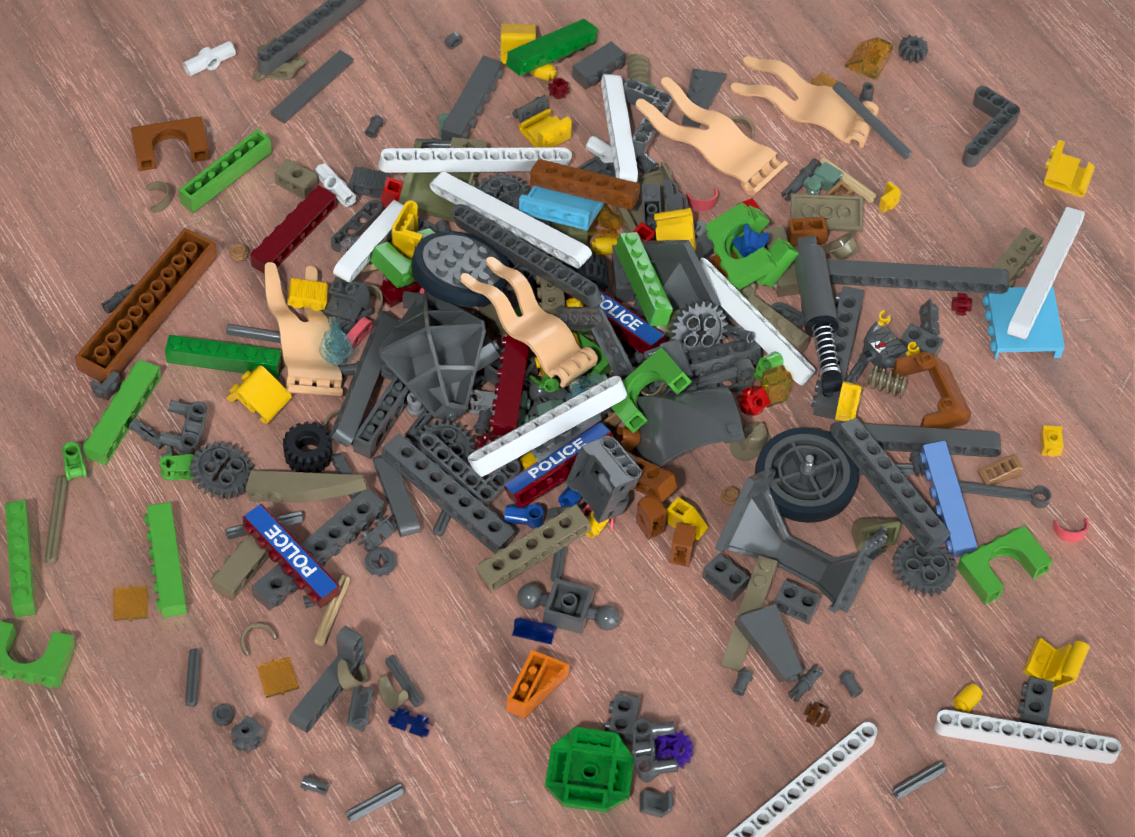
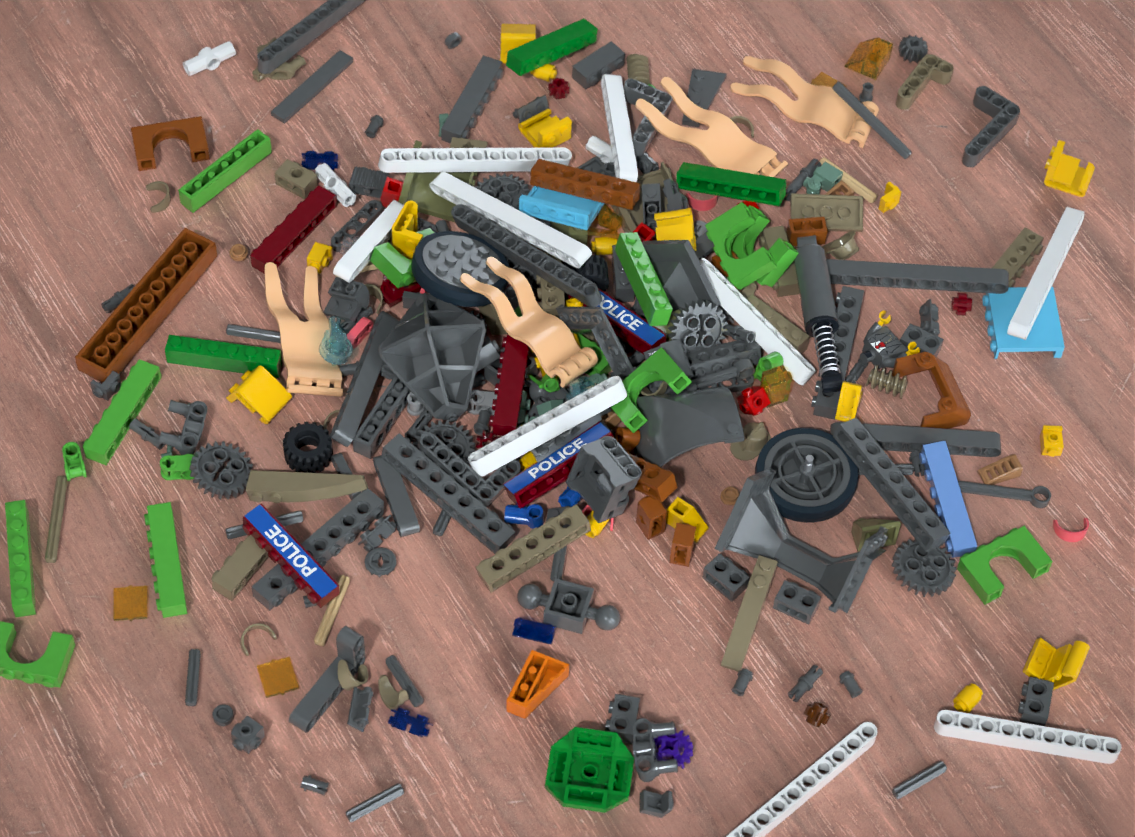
(307, 294): yellow brick -> none
(312, 159): none -> clear blue hinge
(319, 256): none -> yellow brick
(434, 143): dark grey pin -> none
(731, 183): none -> green brick
(750, 241): blue brick -> none
(771, 642): dark grey slope -> none
(789, 313): dark grey plate -> none
(928, 69): none -> dark tan beam

